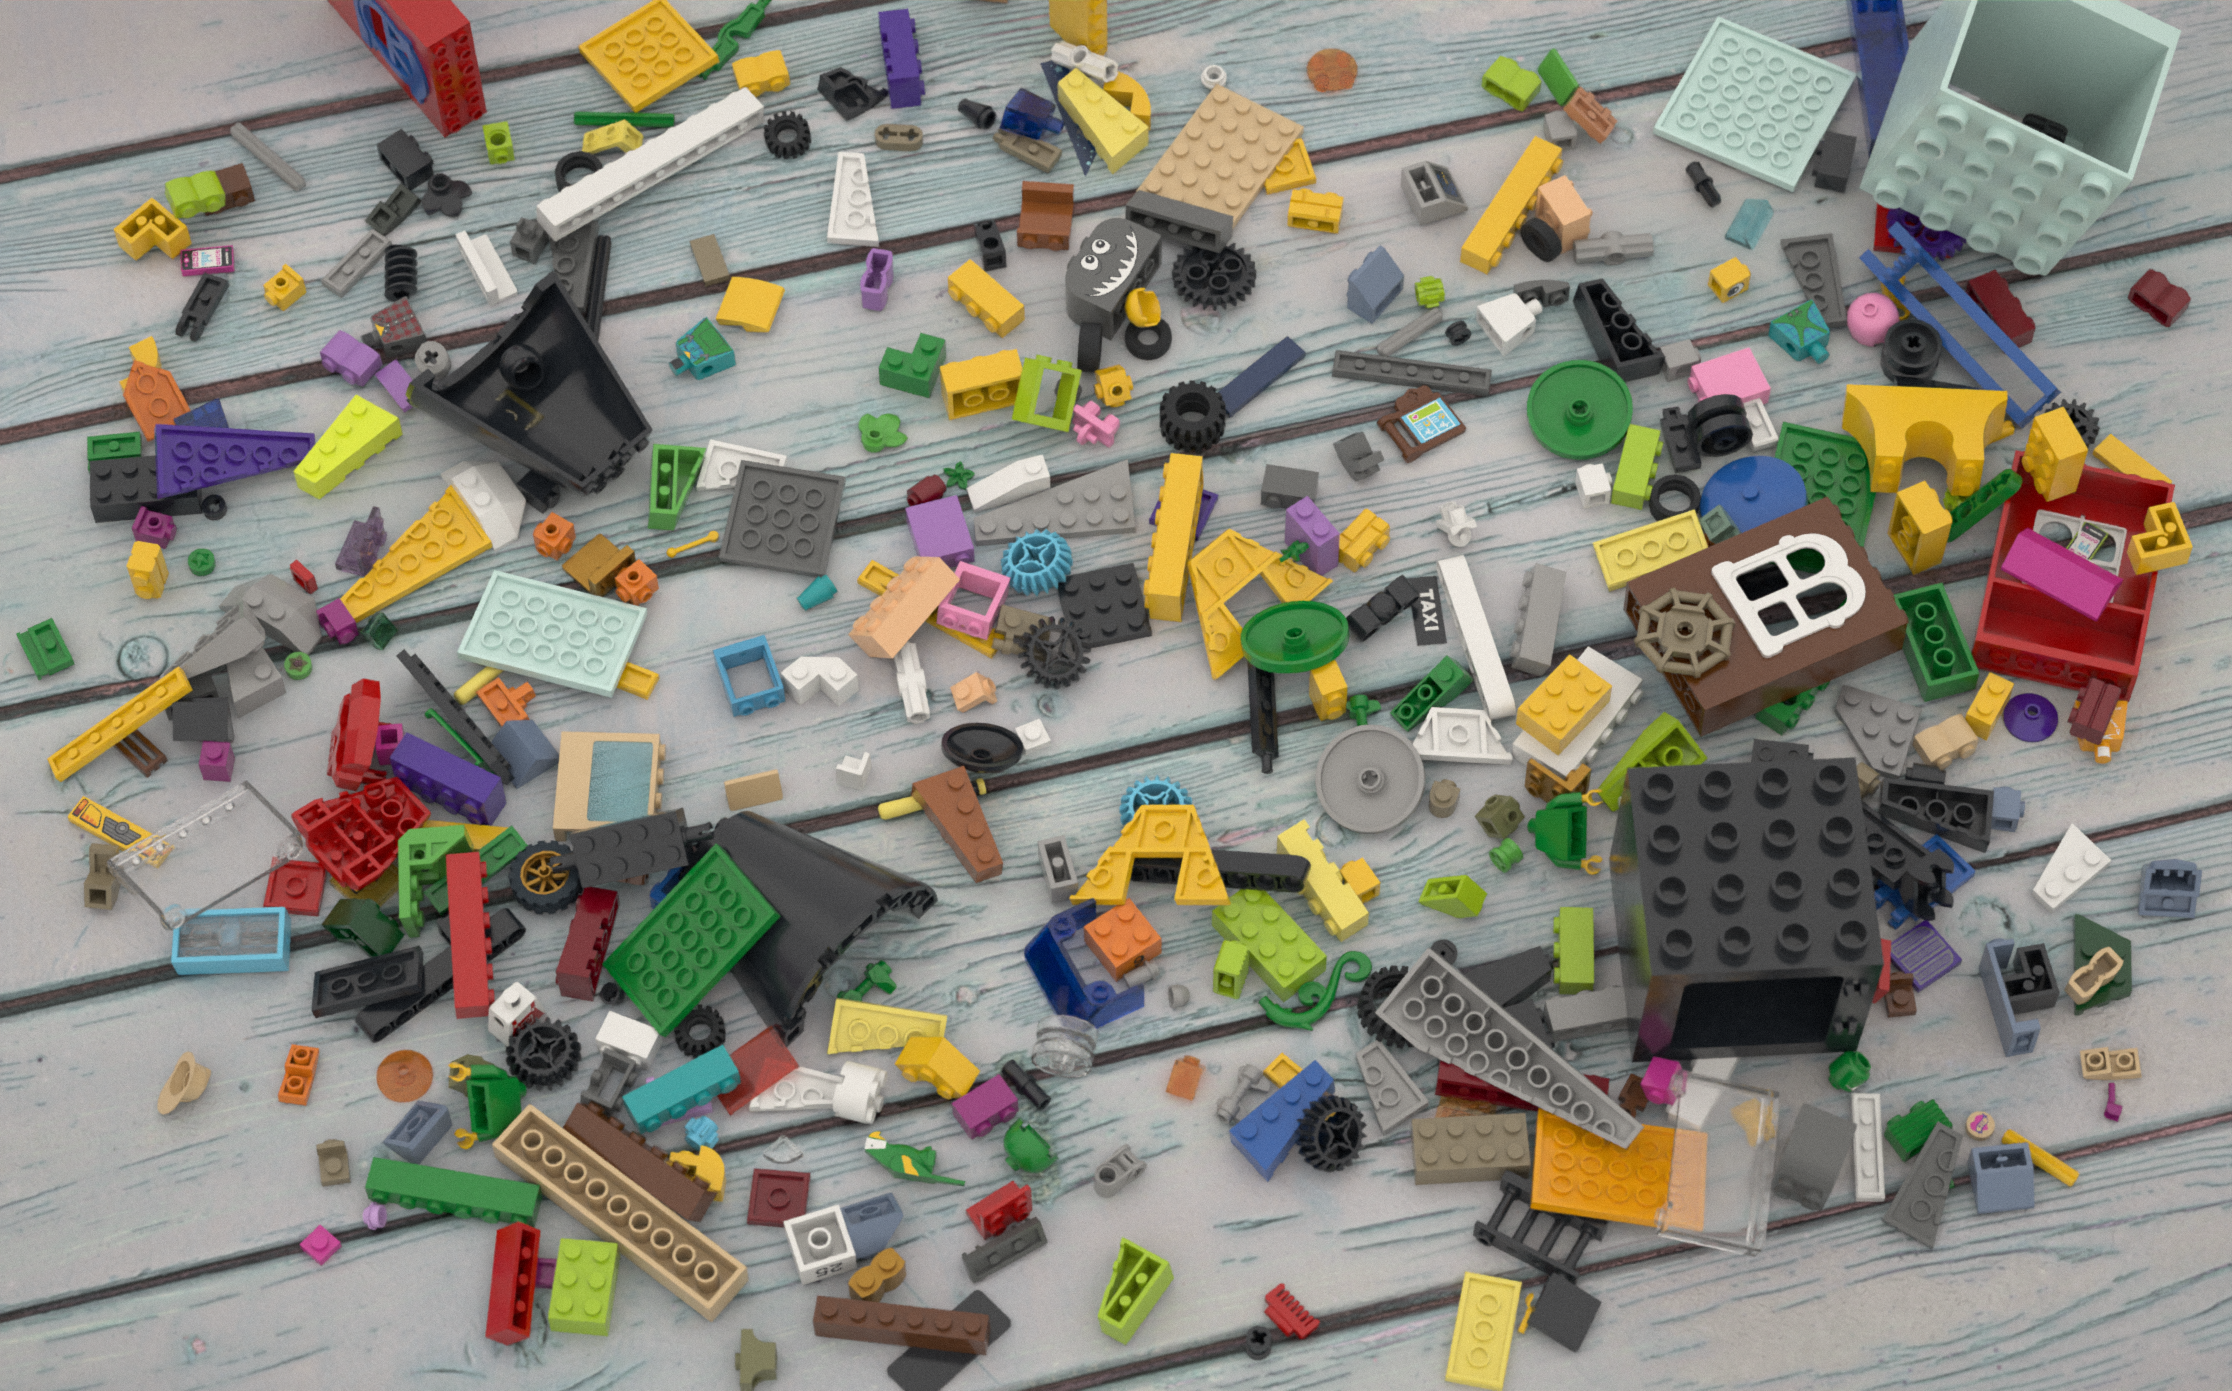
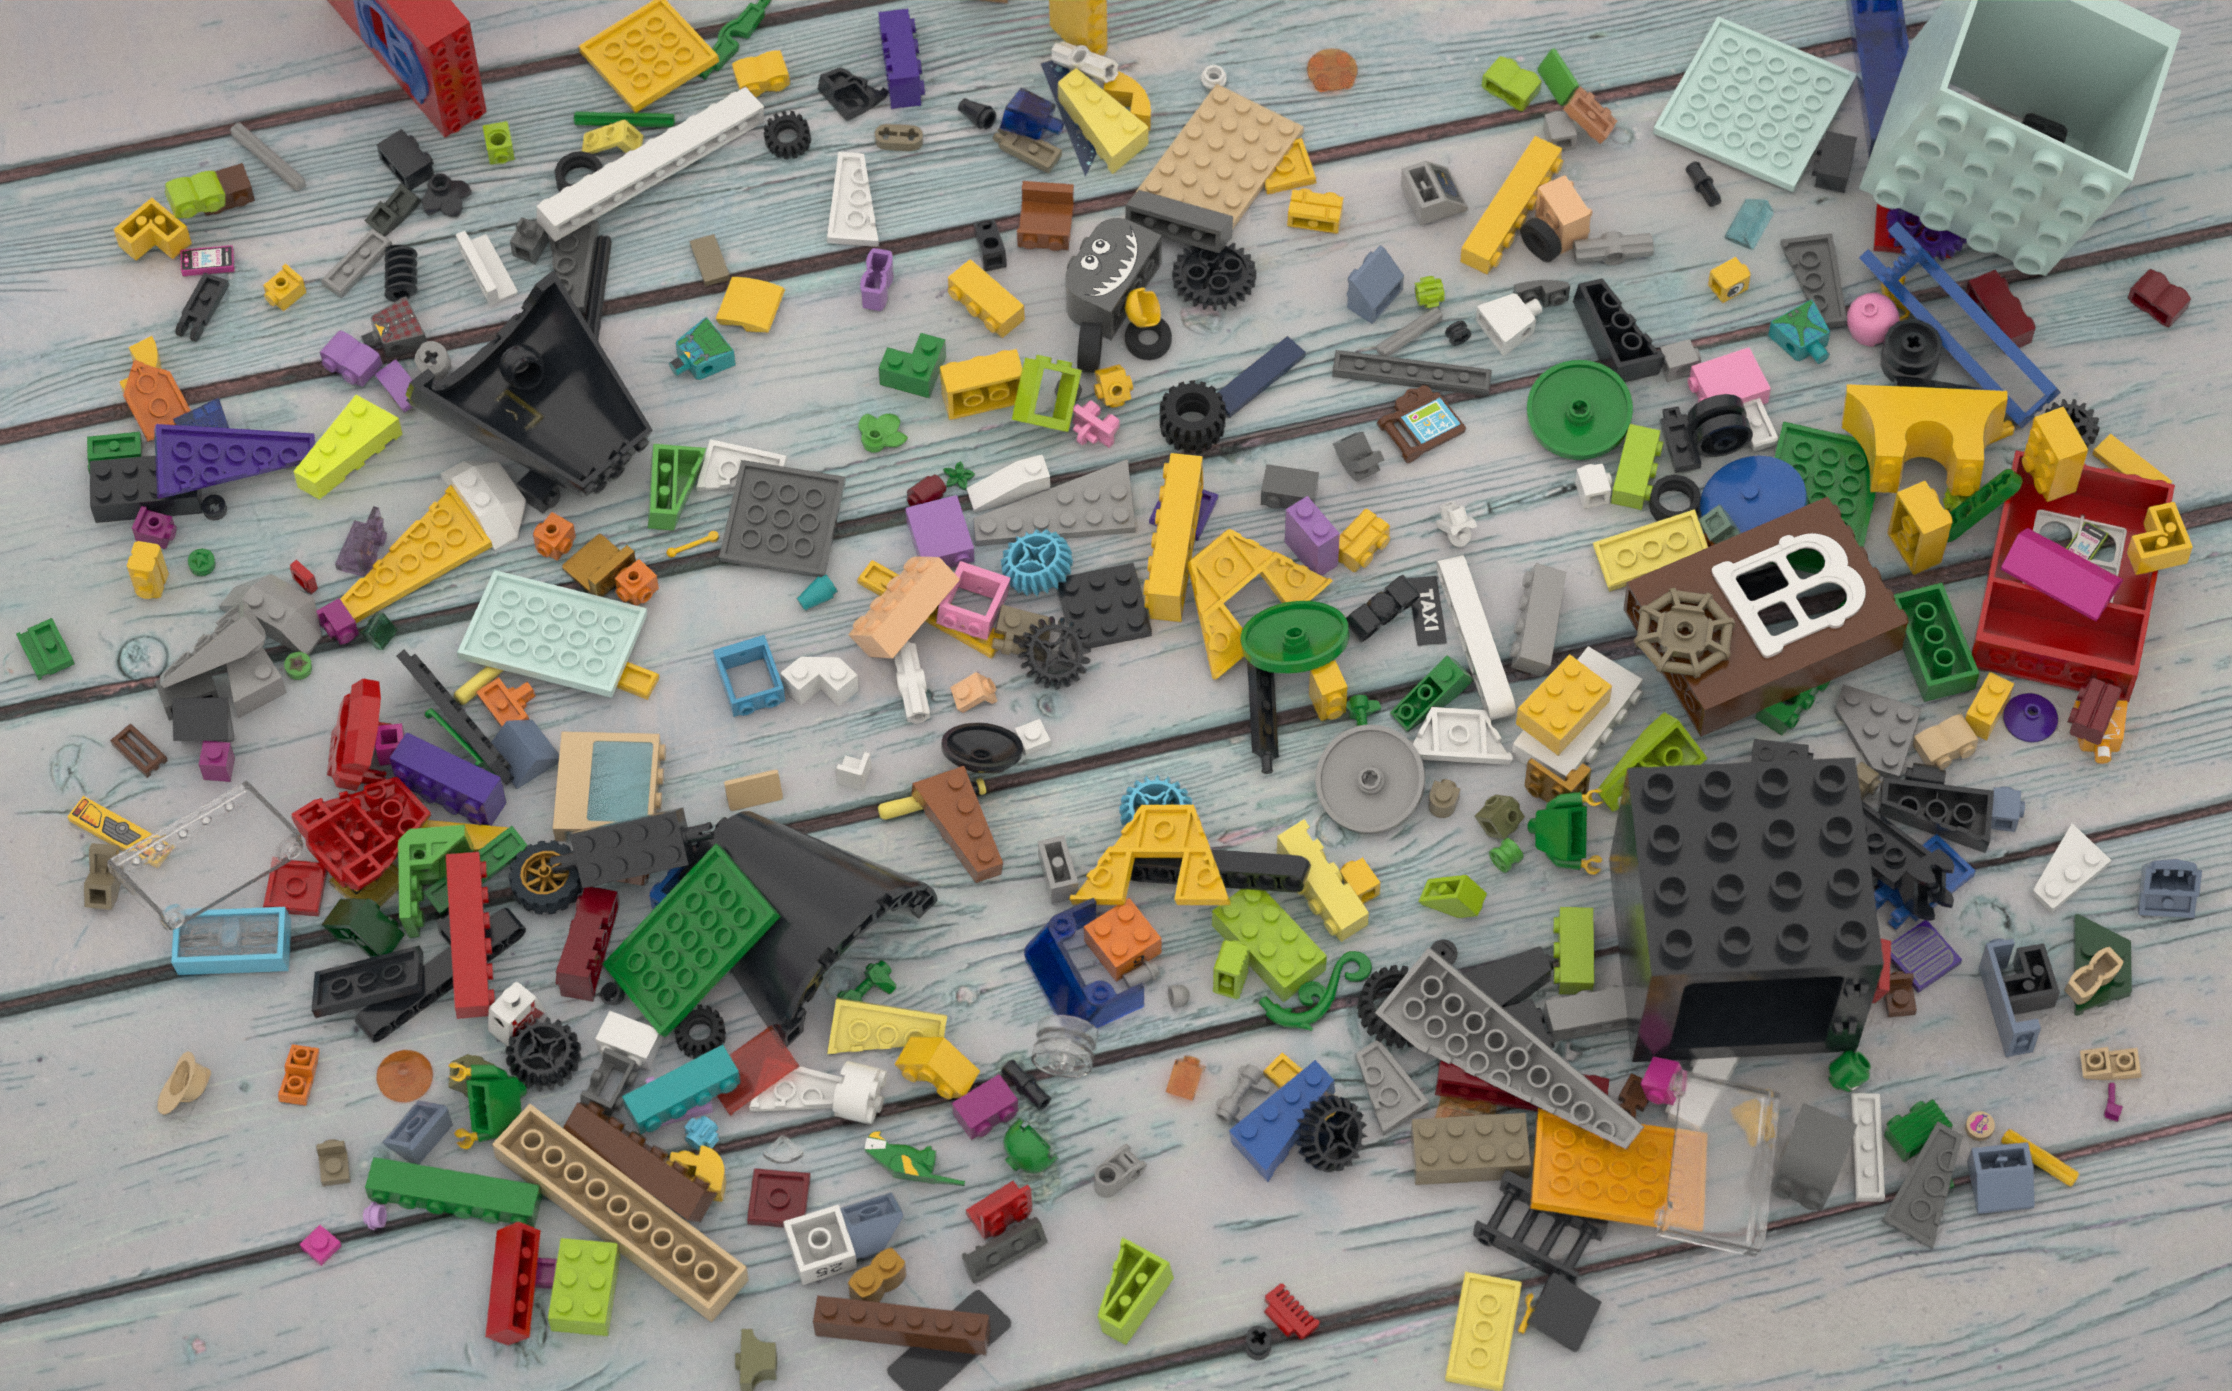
(119, 724): yellow tile -> none
(1293, 551): green plant -> none

